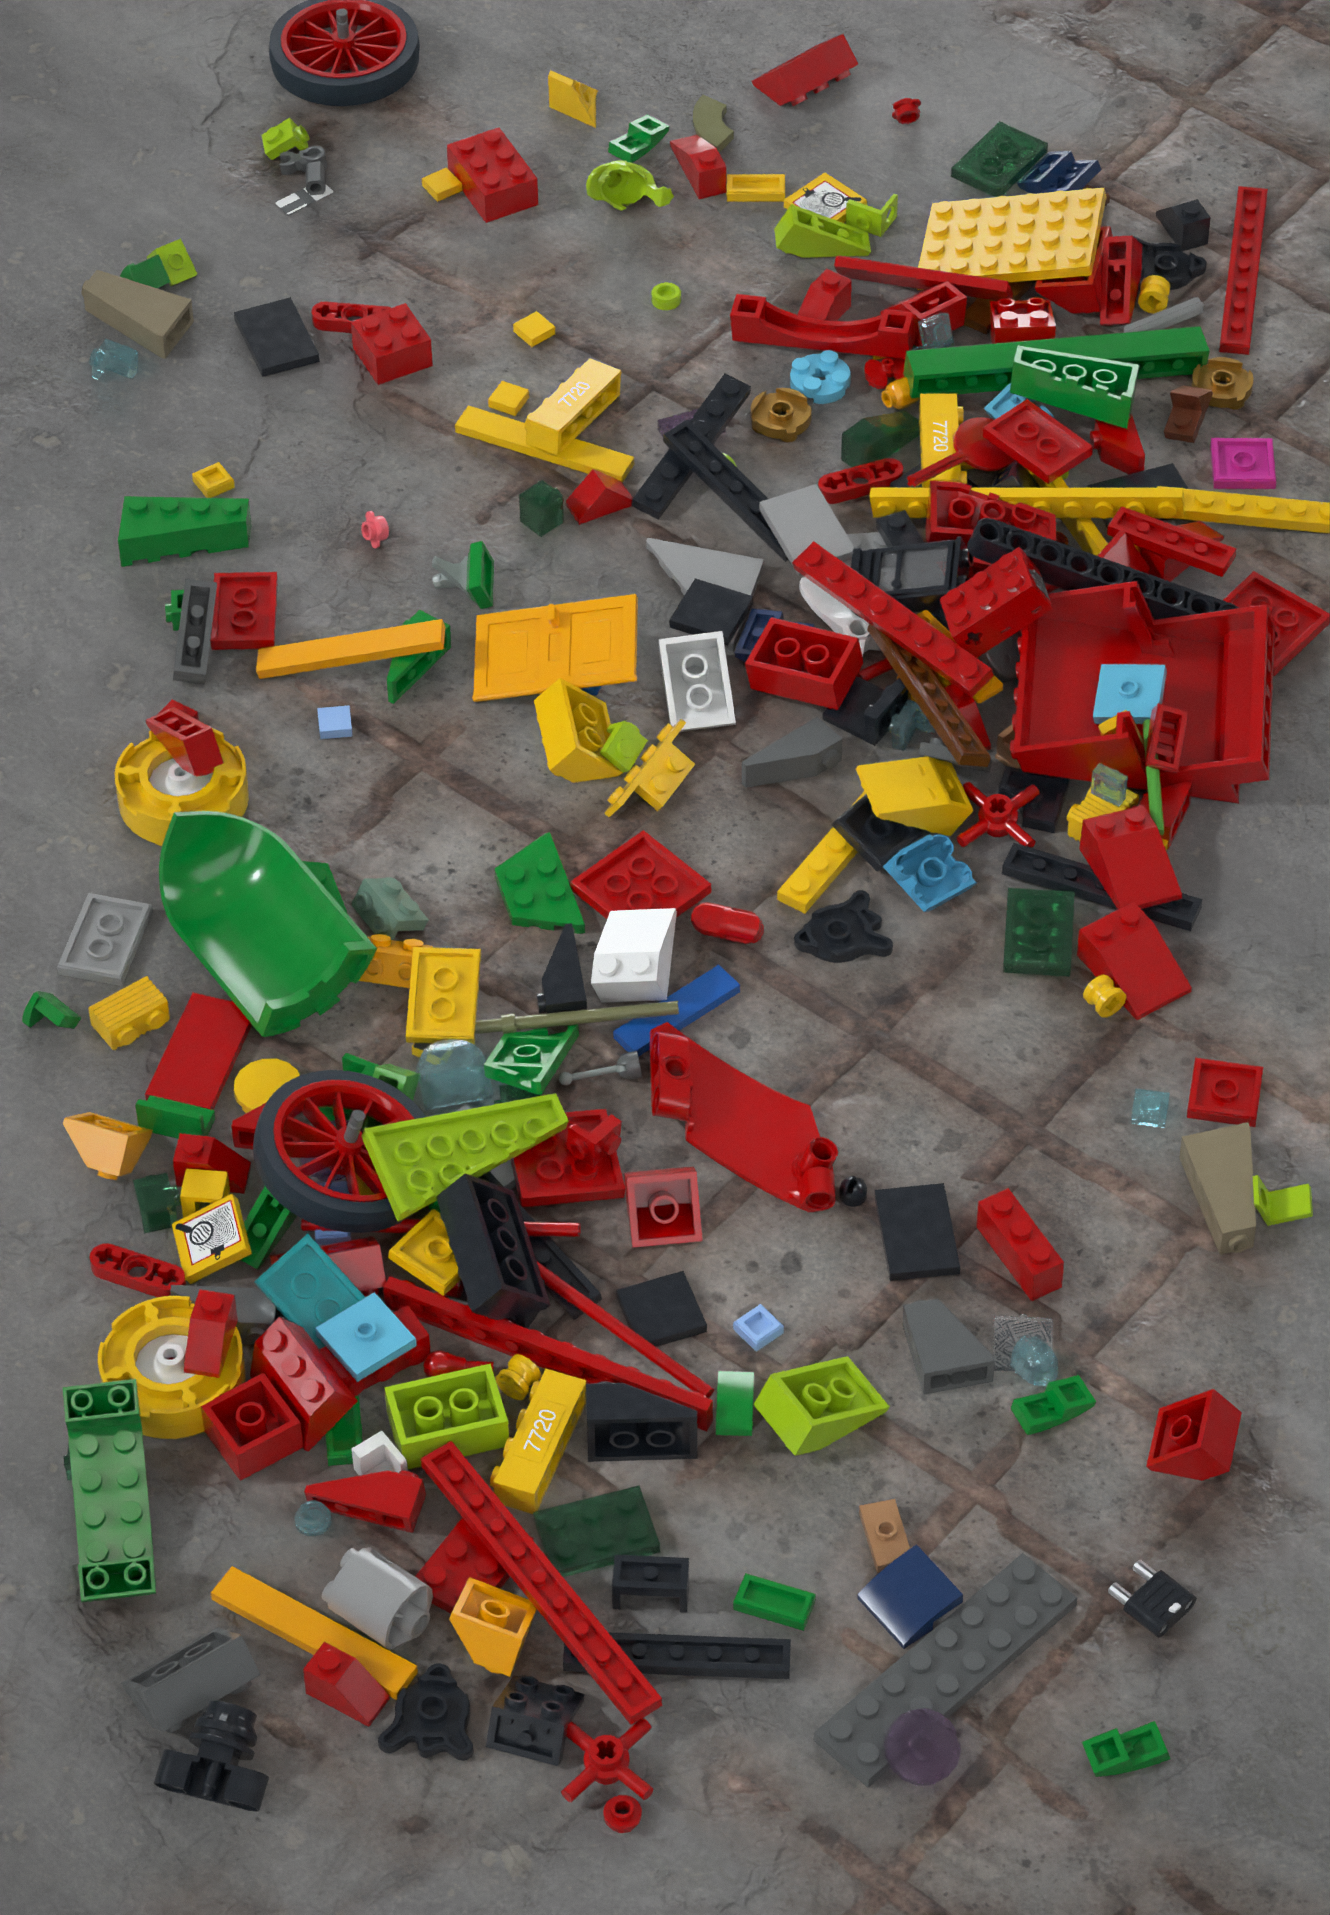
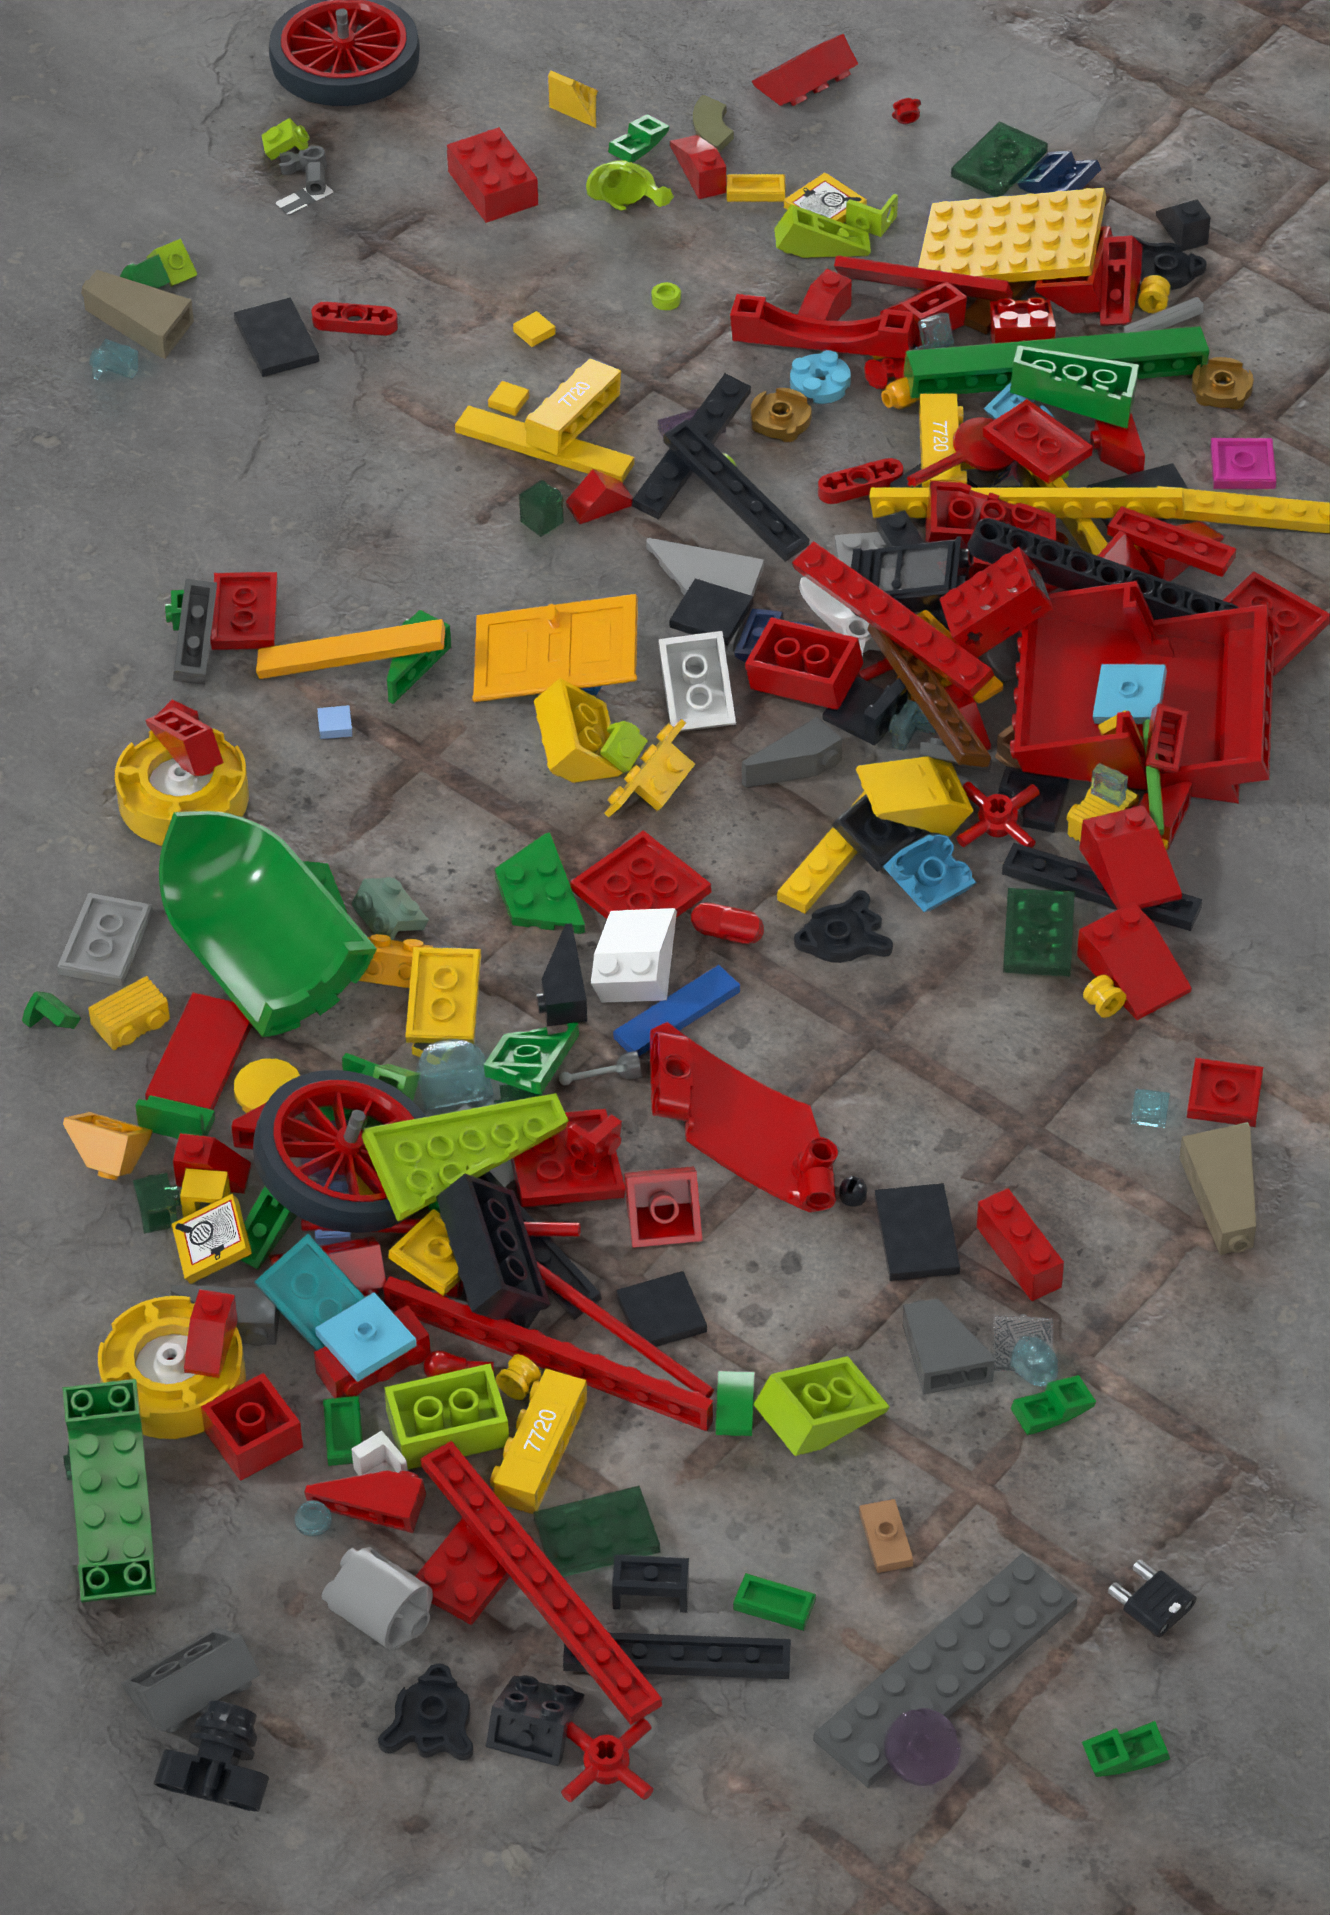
(129, 1259): red beam -> none
(181, 526): green wedge -> none
(213, 480): yellow tile -> none
(302, 1379): red slope -> none
(309, 1628): light orange tile -> none
(344, 1684): red slope -> none
(375, 529): coral plate -> none
(391, 343): red brick -> none
(441, 184): yellow tile -> none
(472, 575): green piece -> none
(492, 1625): light orange slope -> none
(511, 1023): olive bar -> none
(622, 1822): red plate -> none
(637, 1425): black slope -> none
(758, 1327): light blue tile -> none
(804, 518): light grey tile -> none
(878, 437): clear green slope -> none
(910, 1596): dark blue slope -> none
(1187, 413): copper slope -> none
(1195, 1437): red slope -> none
(1243, 270): red tile -> none
(1282, 1204): lime bracket -> none

